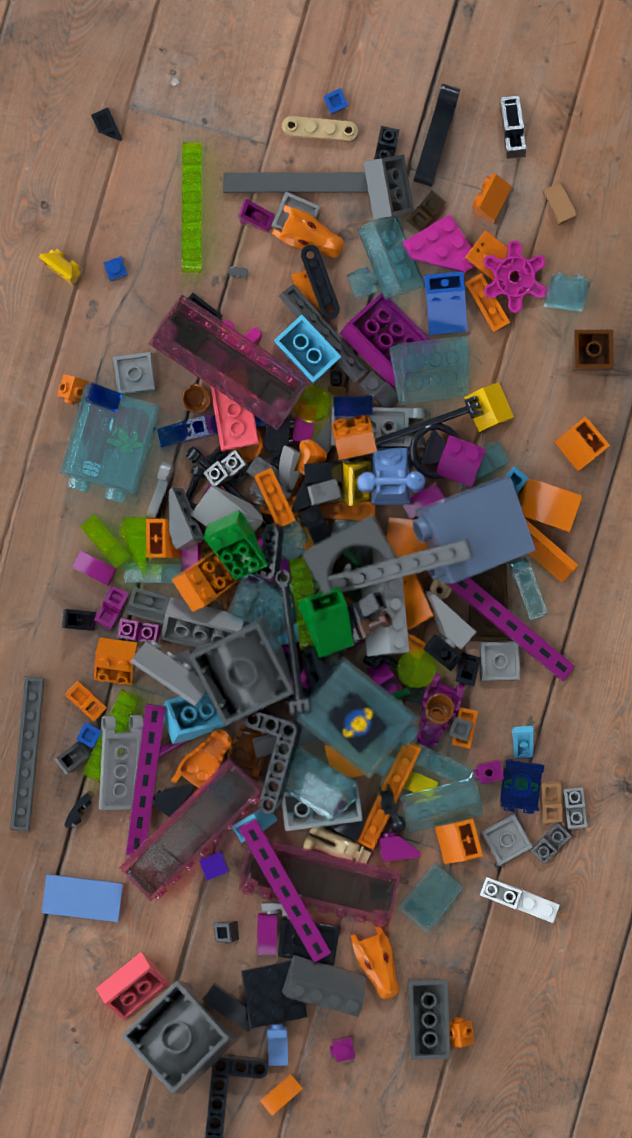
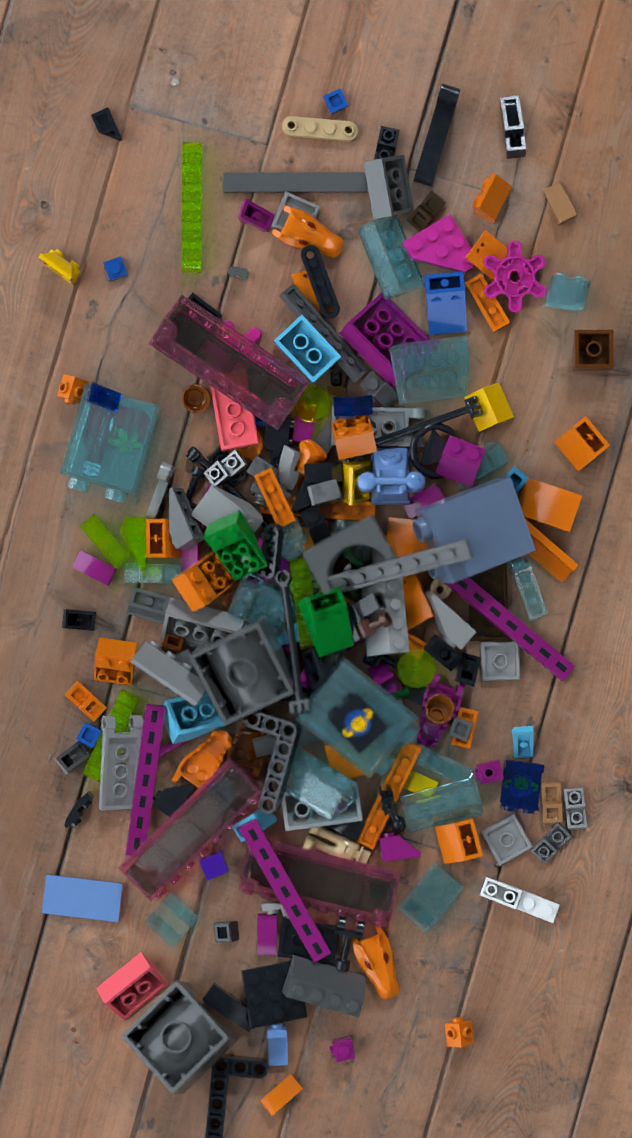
(27, 753): dark grey tile -> none
(111, 607): magenta slope -> none
(134, 373): light grey tile -> none
(138, 630): magenta slope -> none
(171, 919): none -> clear light blue slope
(172, 643): none -> reddish brown slope
(188, 430): clear blue slope -> none
(343, 962): none -> black bar
(362, 282): clear light blue brick -> none
(429, 1018): dark grey slope -> none

